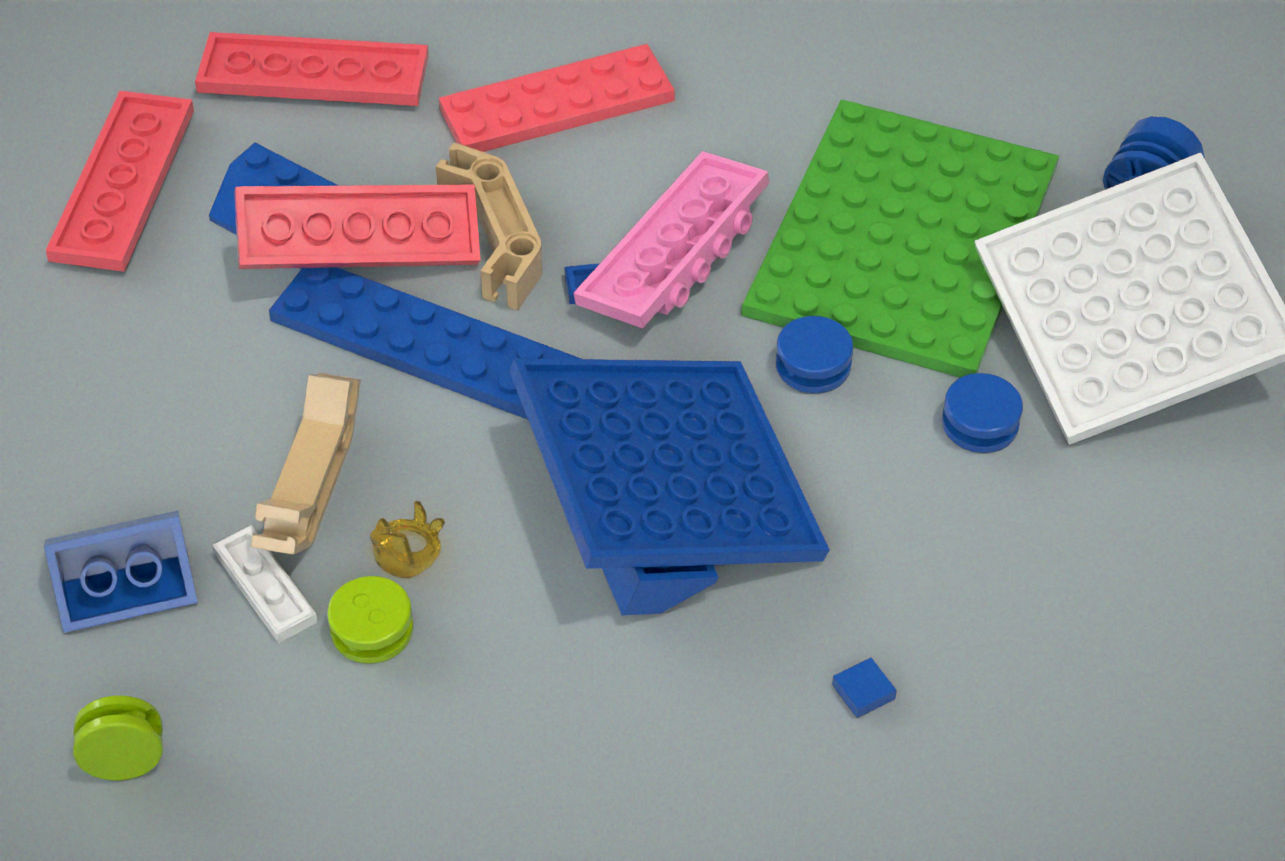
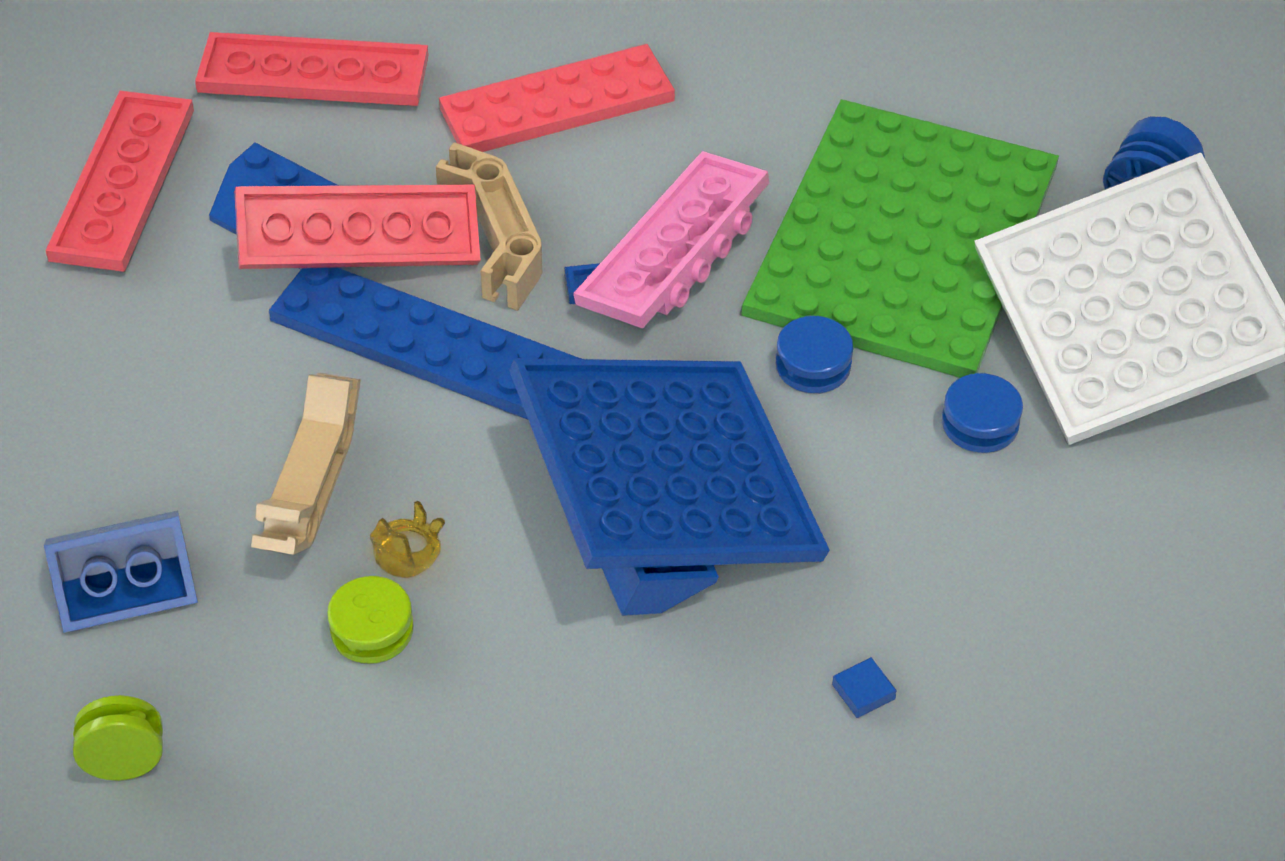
(265, 585): white tile -> none

